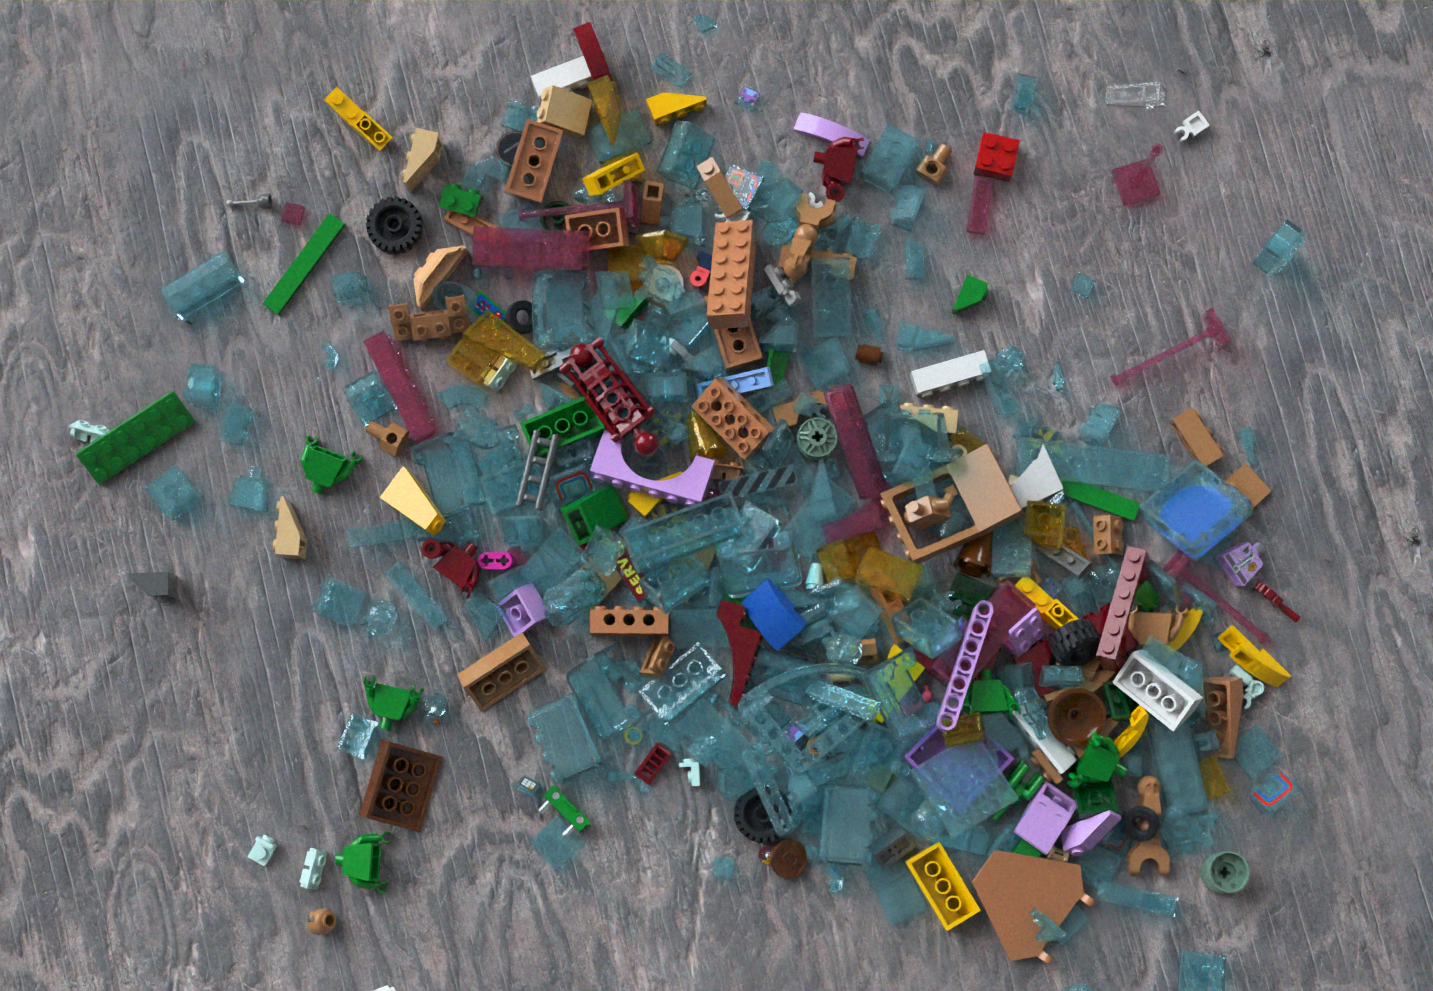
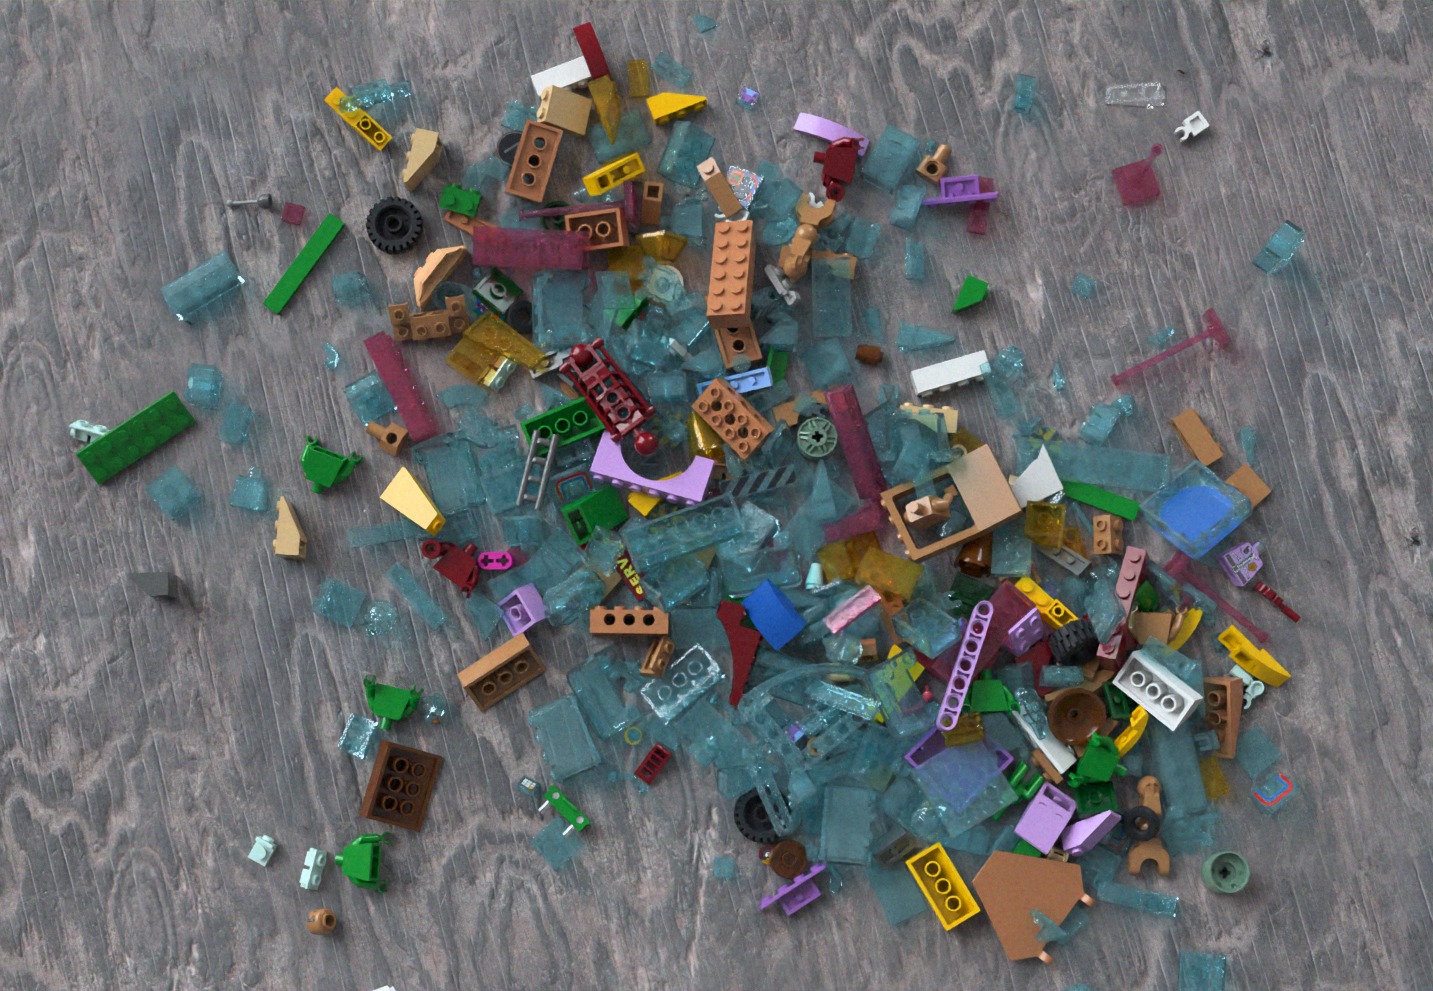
(373, 93): none -> clear light blue bracket
(497, 291): none -> dark green tile
(638, 78): none -> clear yellow tile
(694, 774): light aqua bracket -> none
(700, 277): coral leg -> none
(734, 466): none -> clear light blue cone
(741, 363): none -> clear light blue plate
(798, 894): none -> medium lavender bracket
(852, 609): none -> clear pink plate
(960, 189): none -> medium lavender bracket
(996, 157): red brick -> none
(1104, 608): none -> clear light blue plate
(1127, 404): none -> clear light blue cone
(1161, 335): none -> clear light blue bar

